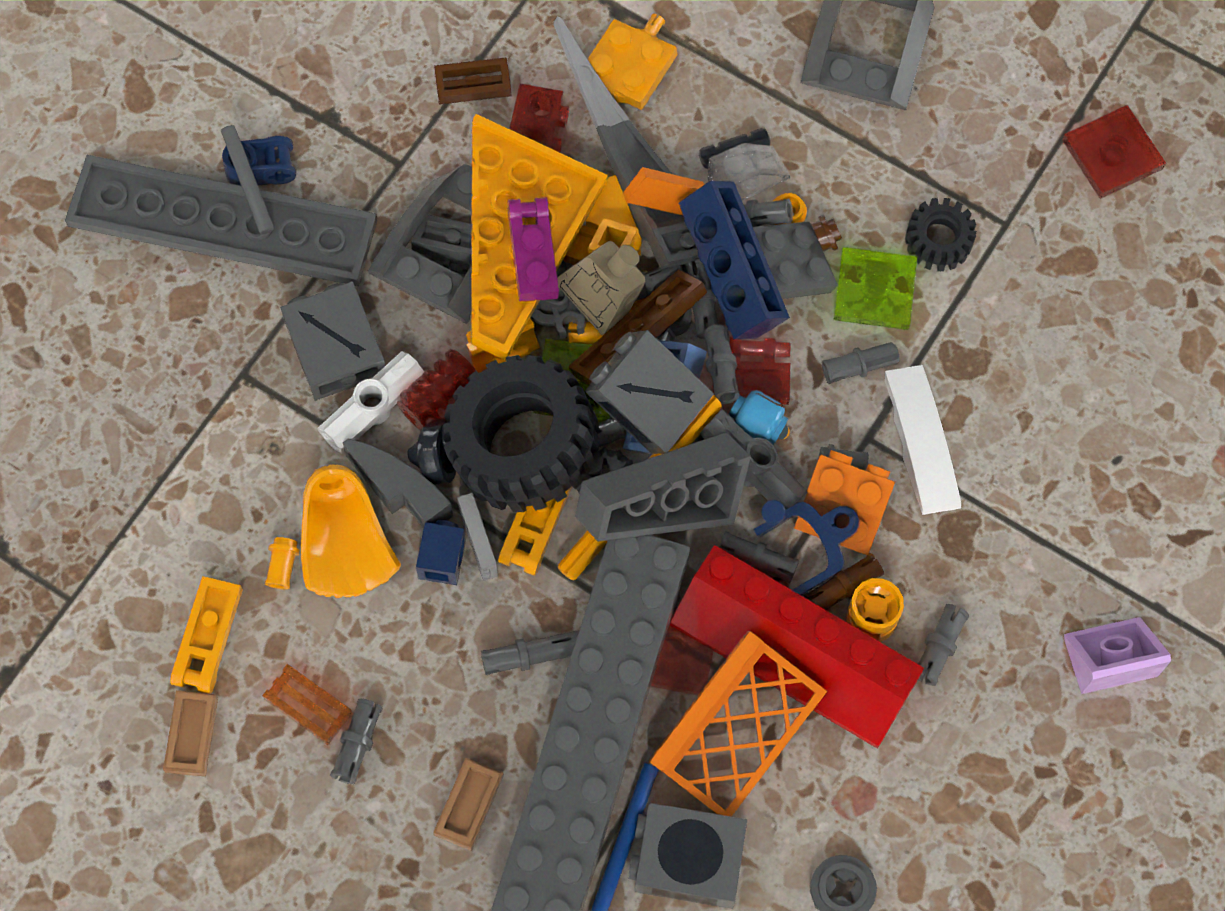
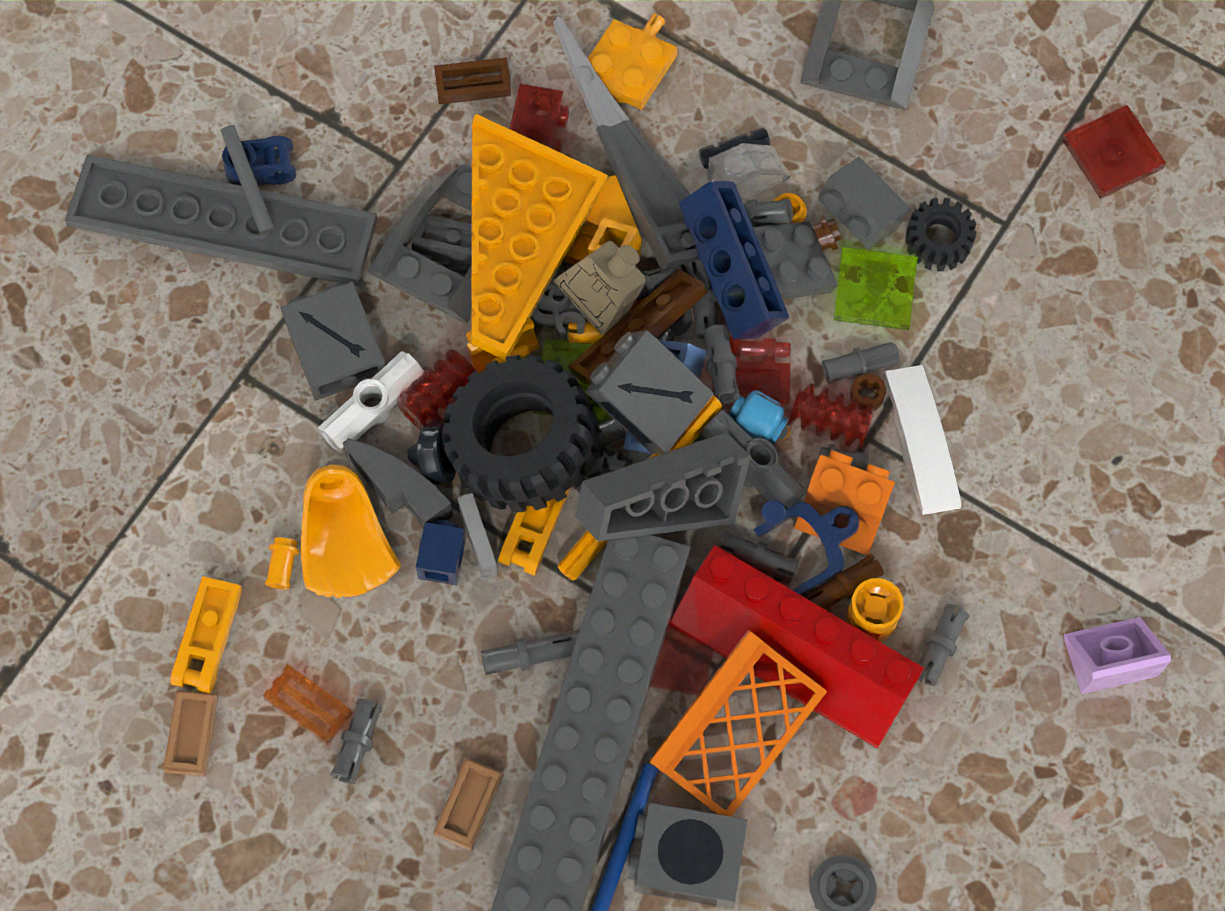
(533, 250): magenta plate -> none
(660, 190): orange tile -> none
(831, 415): none -> clear red piece
(863, 203): none -> dark grey brick
(870, 382): none -> reddish brown bush

